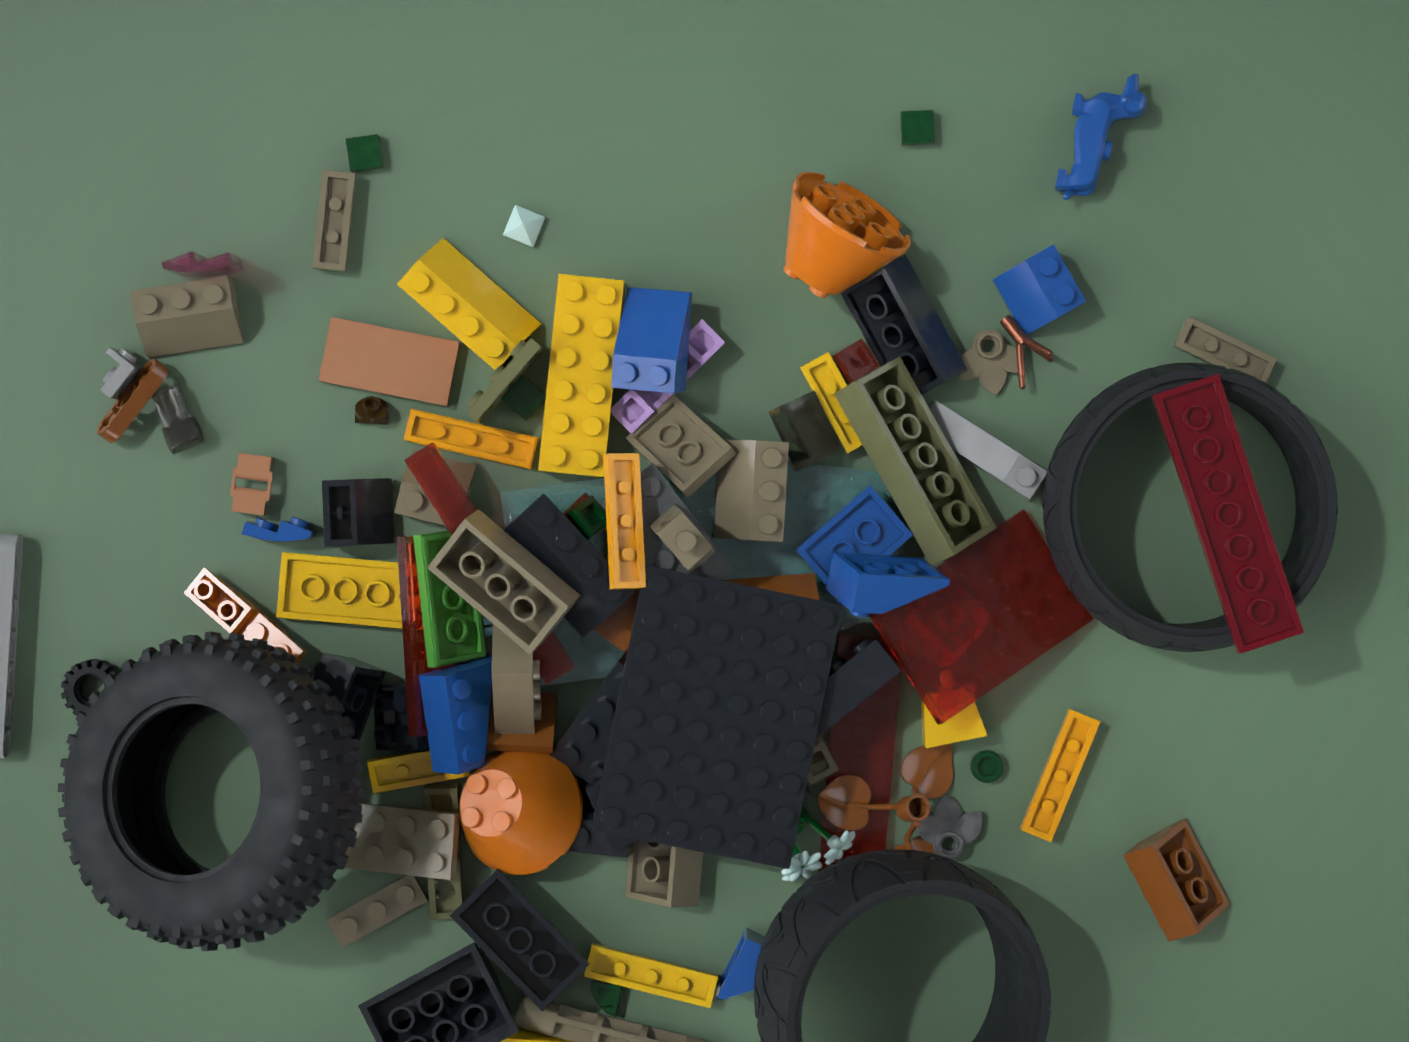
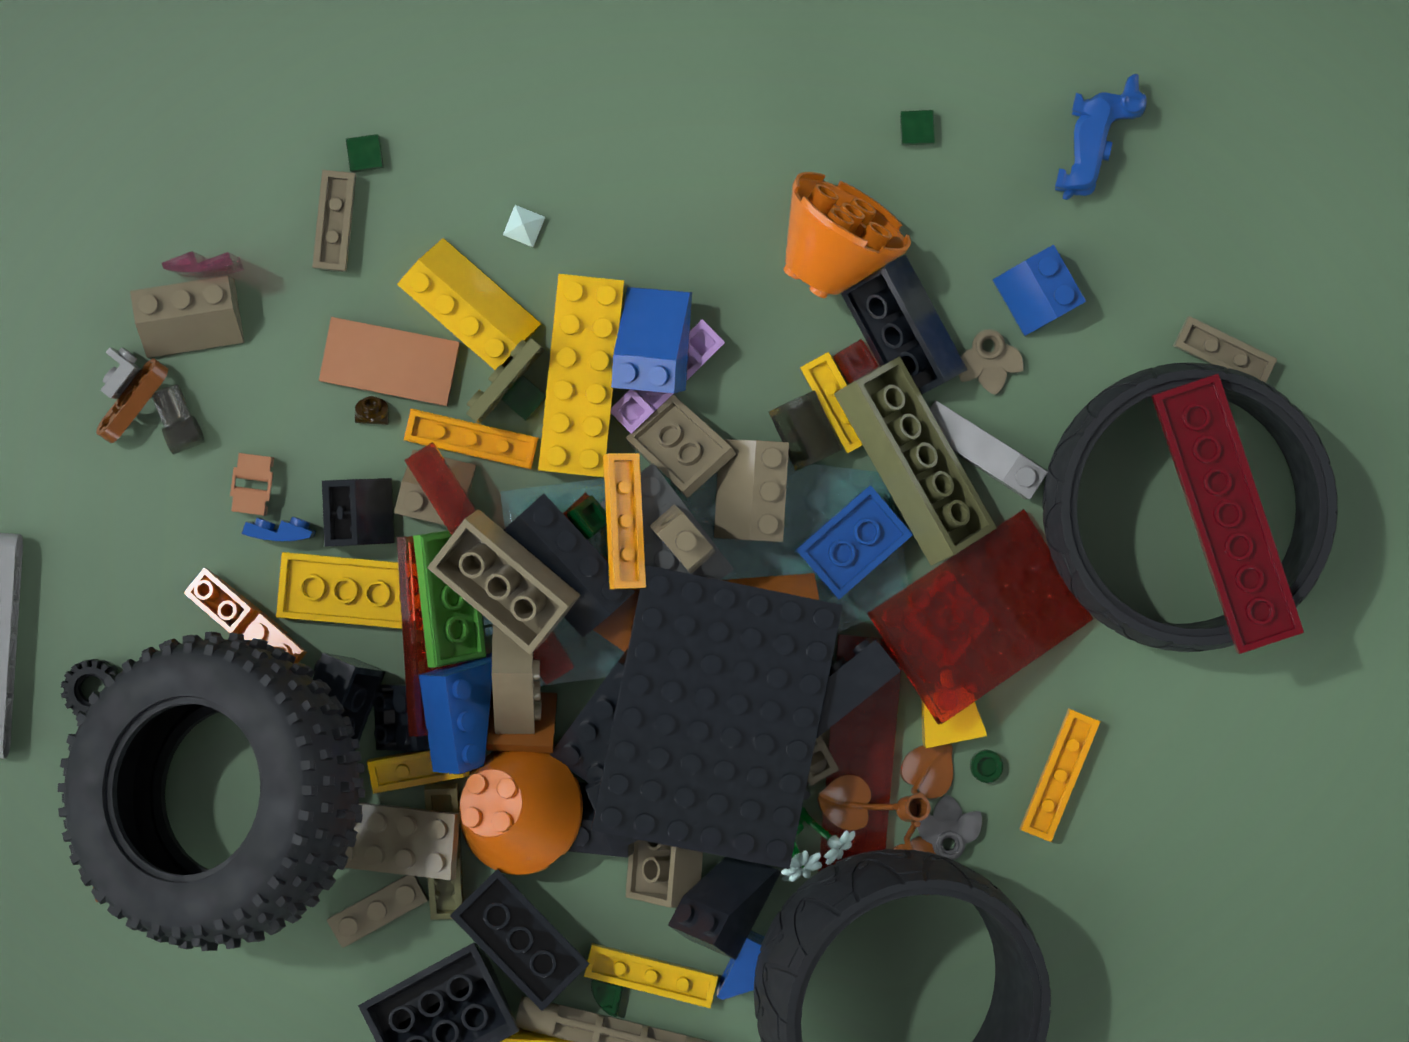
(725, 905): none -> black slope
(880, 581): blue slope -> none
(1021, 339): copper plant -> none
(1177, 881): dark orange slope -> none

